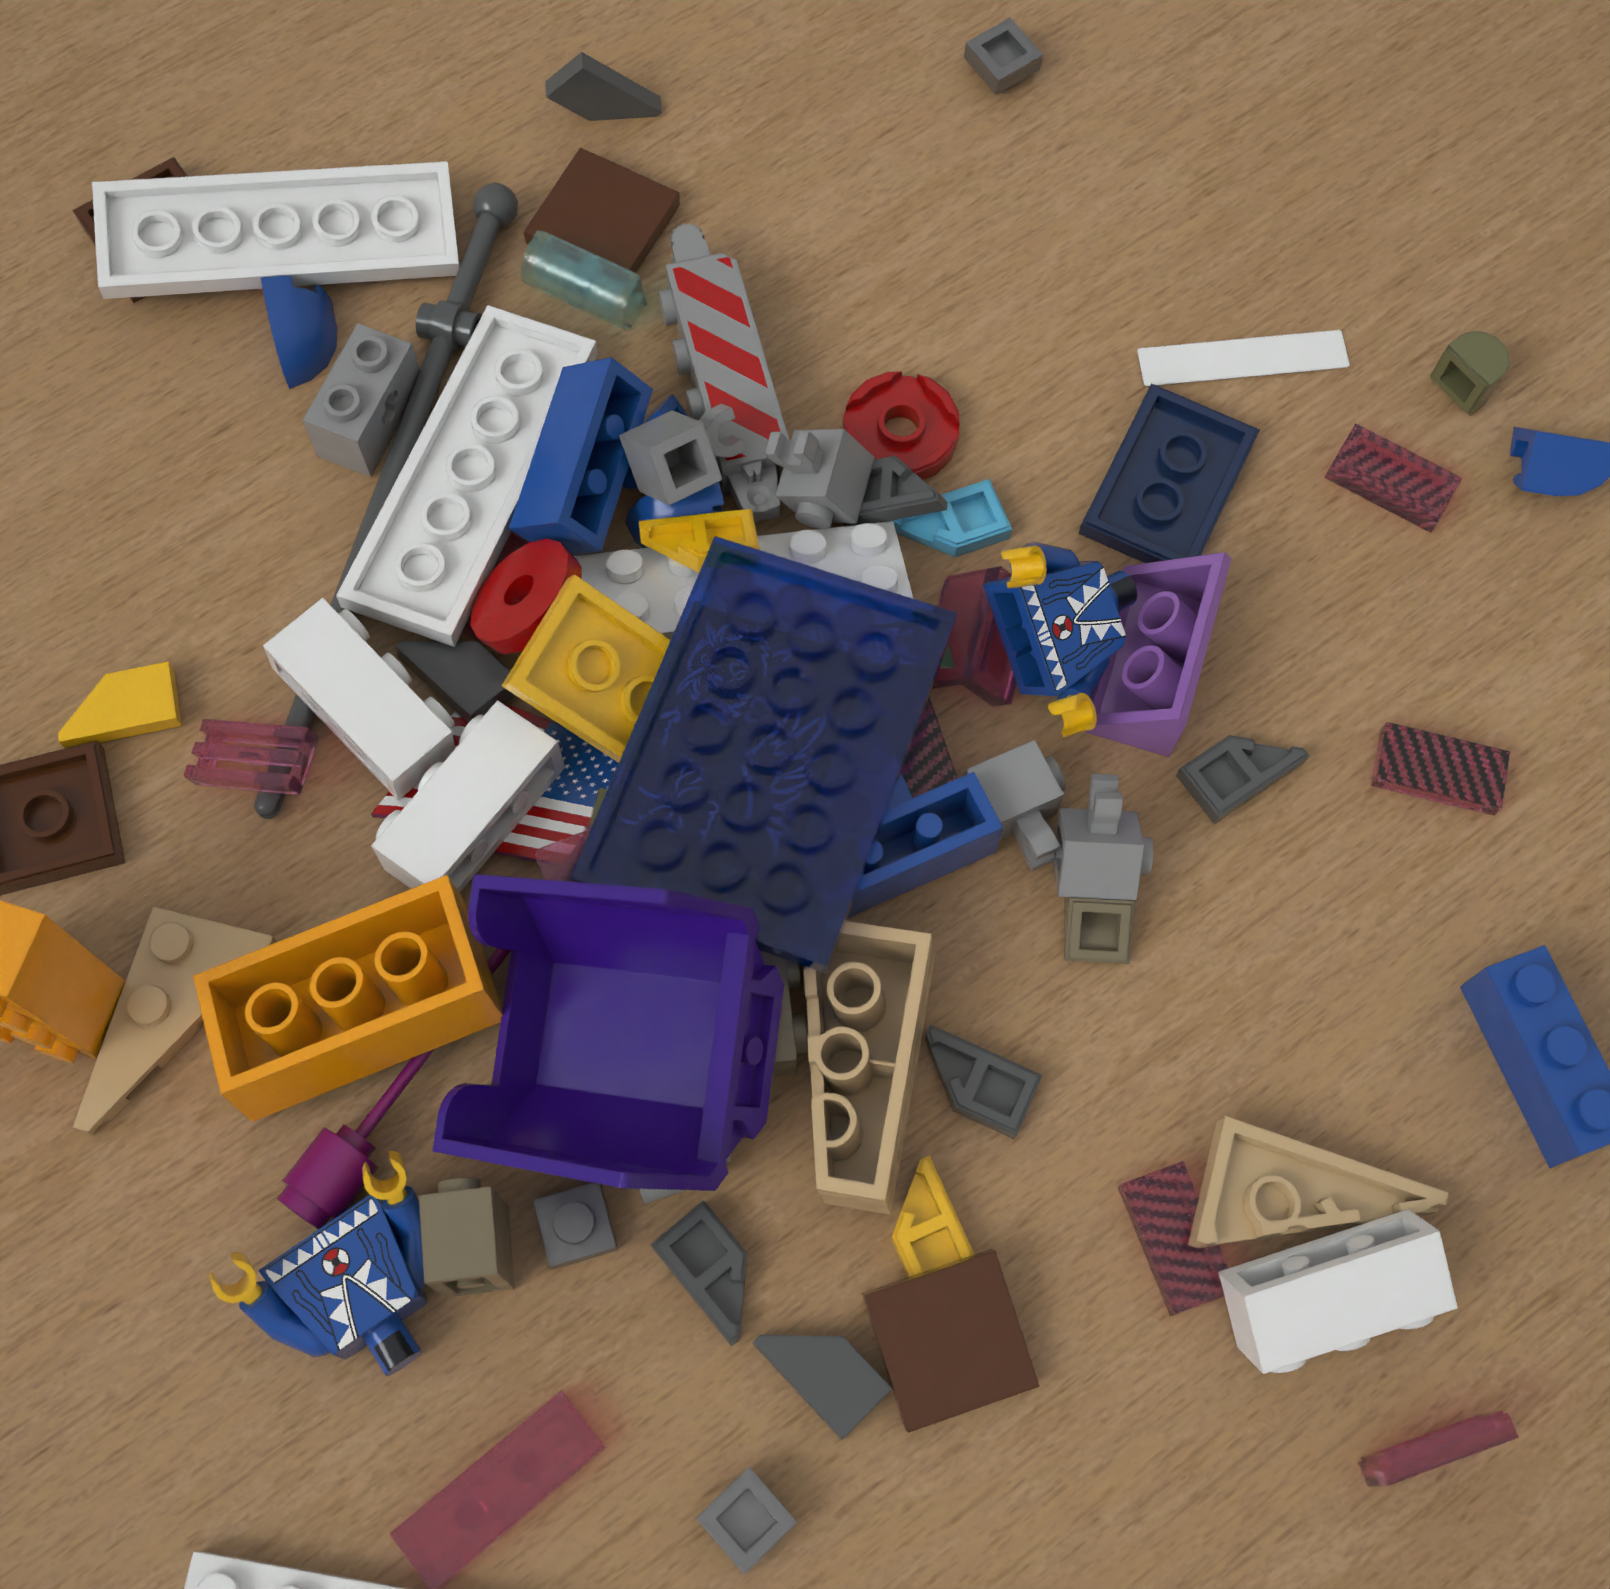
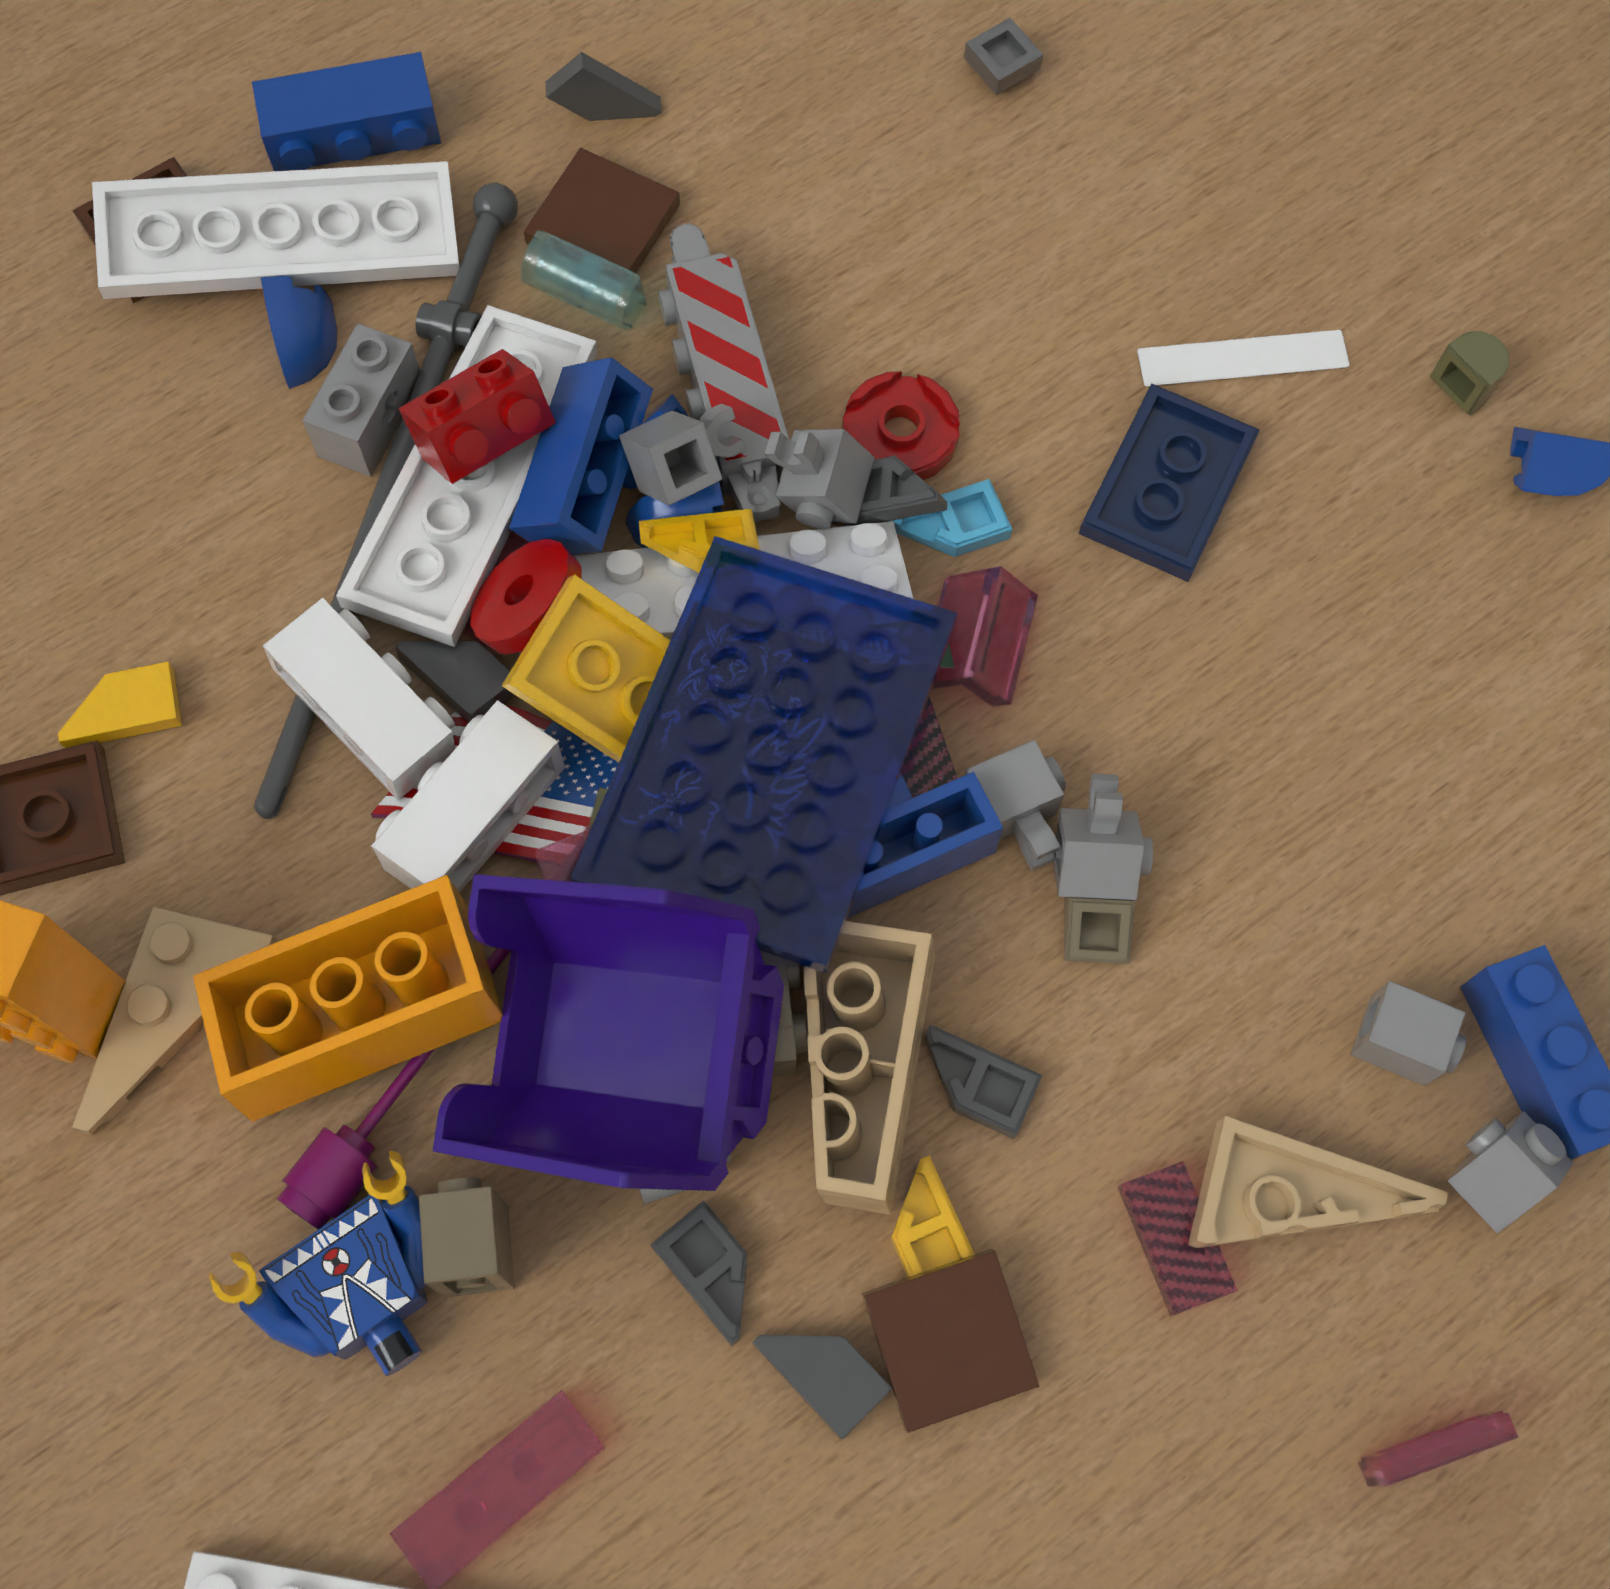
(213, 749): clear pink tile -> none
(346, 112): none -> blue brick
(477, 415): none -> red brick
(575, 1225): flat silver plate -> none
(746, 1520): flat silver plate -> none
(1060, 626): torso -> none
(1155, 674): medium lavender slope -> none
(1236, 773): dark grey tile -> none
(1338, 1291): white brick -> none
(1393, 478): clear pink tile -> none
(1410, 1034): none -> light grey brick
(1440, 768): tile -> none
(1510, 1169): none -> light grey brick

